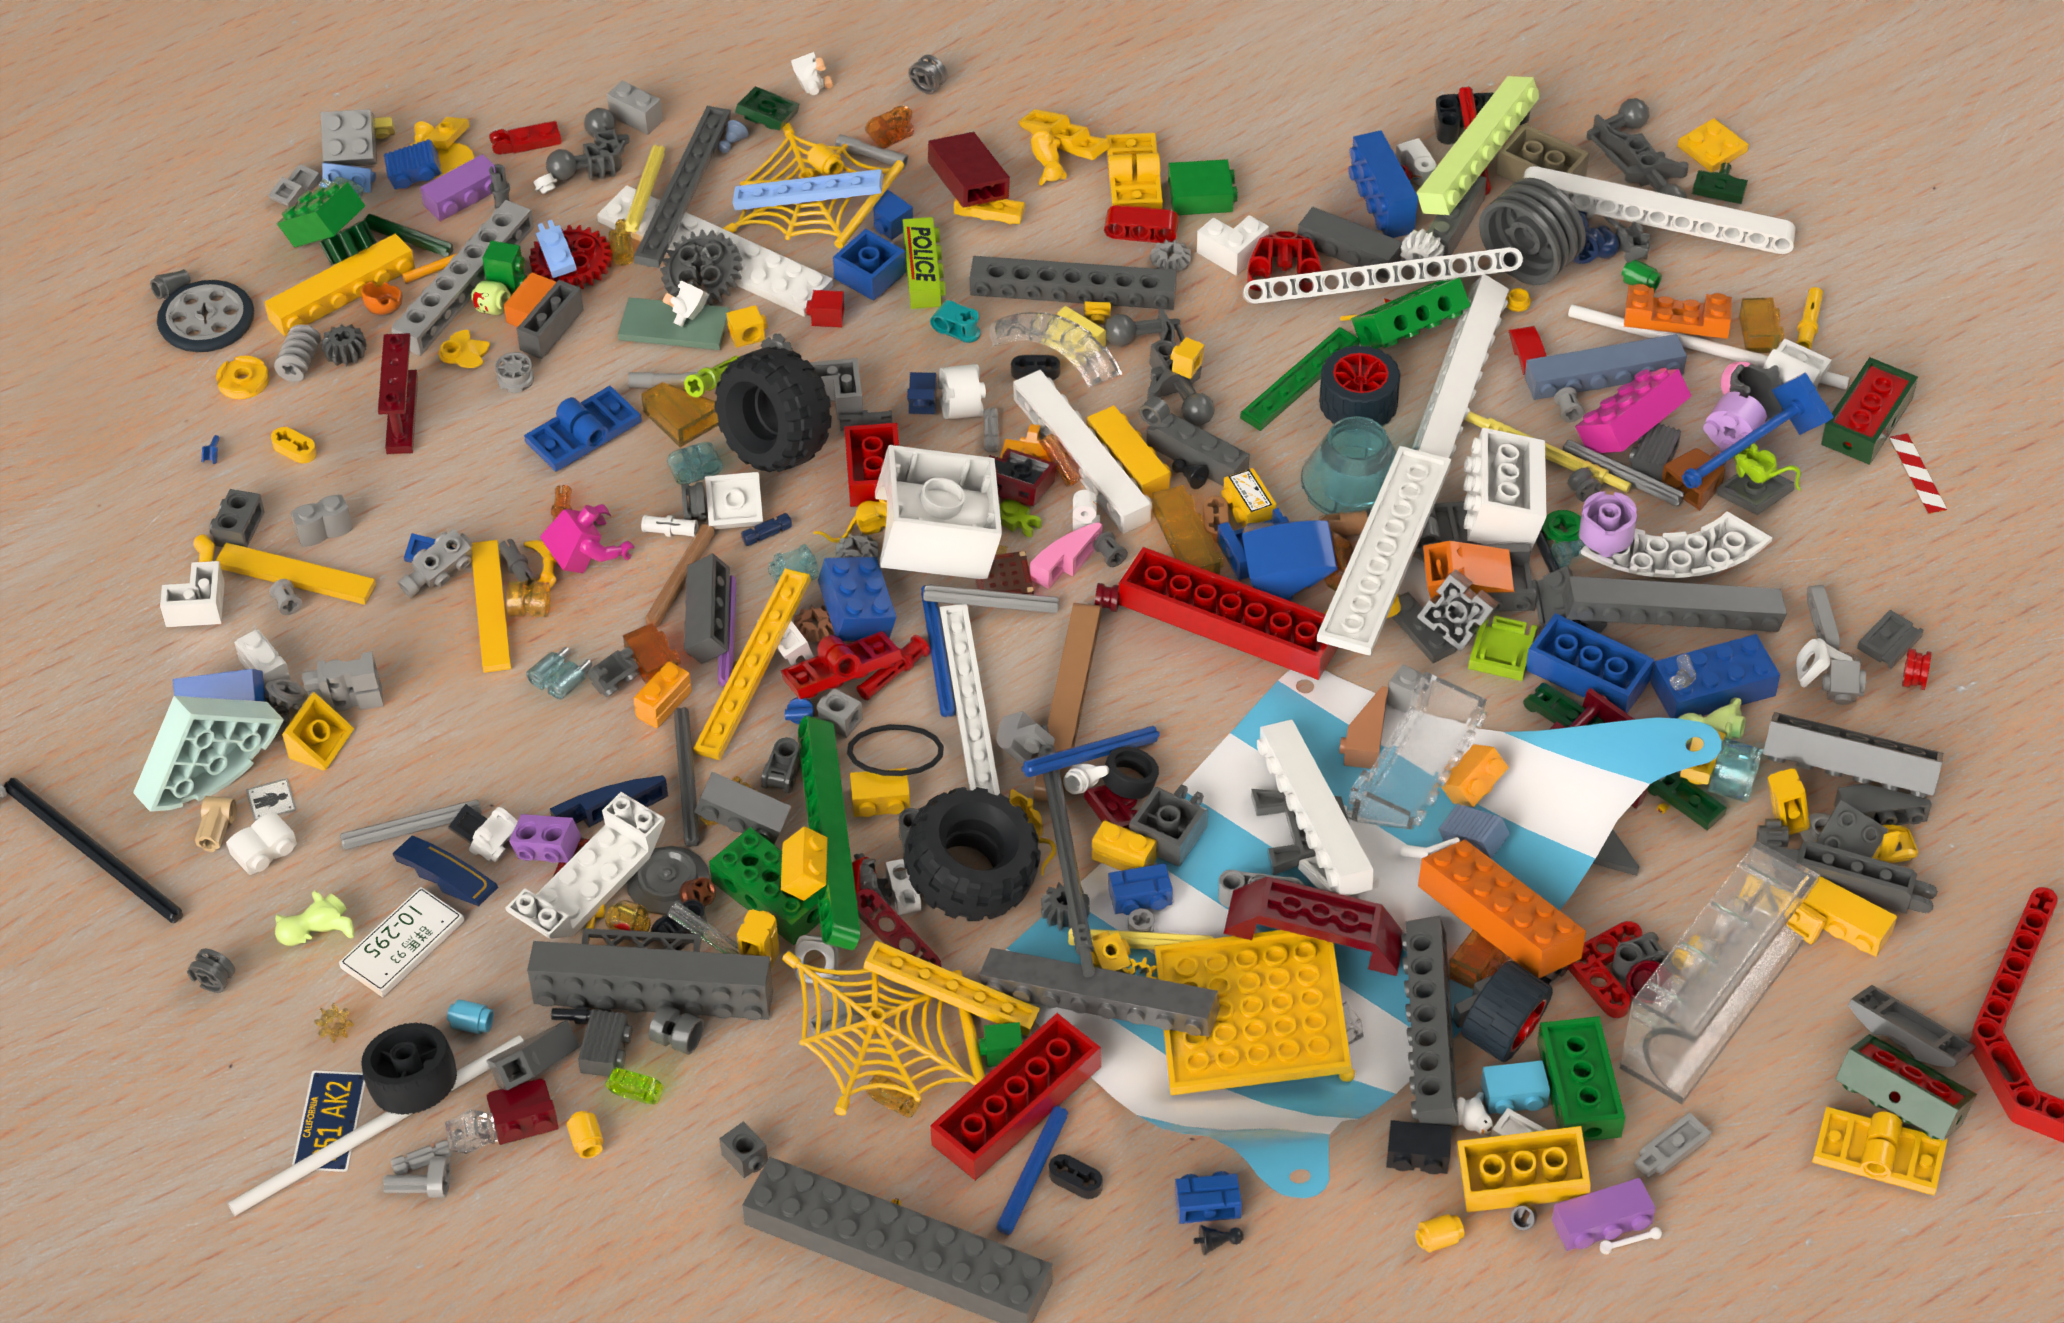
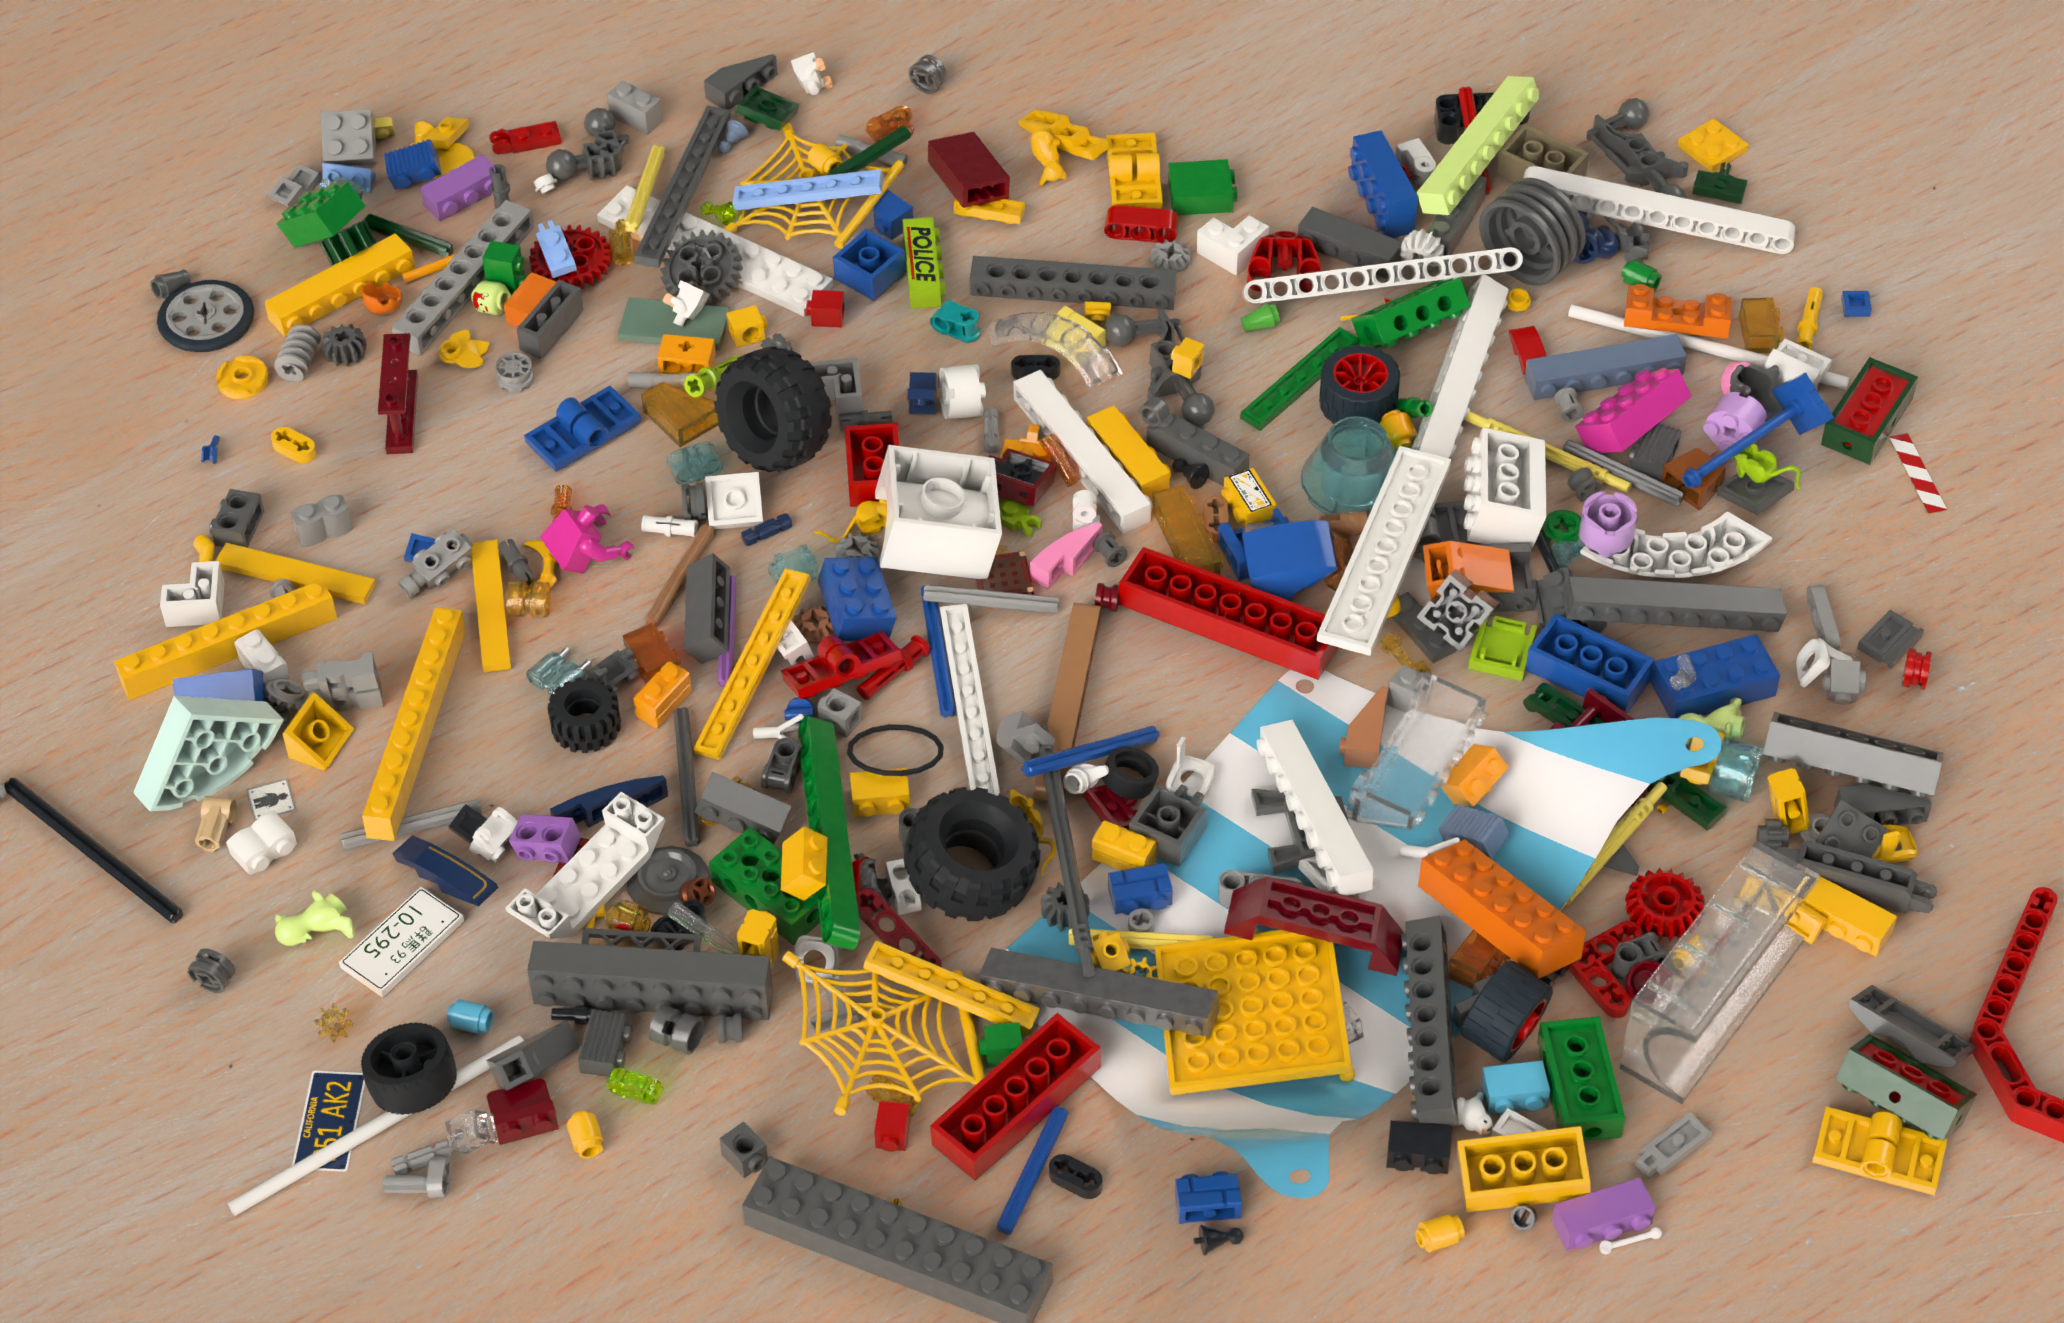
(214, 642): none -> yellow brick
(414, 725): none -> yellow brick
(581, 698): none -> black tyre
(685, 354): none -> light orange brick
(723, 212): none -> clear neon green piece
(730, 1027): none -> dark grey wheel
(734, 82): none -> dark grey slope
(777, 732): none -> white plant
(873, 152): none -> dark green axle
(892, 1126): none -> red brick
(1189, 763): none -> white piece
(1261, 318): none -> bright green cone
(1391, 644): none -> clear yellow hinge
(1399, 428): none -> light orange head
(1414, 407): none -> green pin
(1620, 834): none -> light yellow axle
(1664, 903): none -> red gear
(1856, 303): none -> blue plate

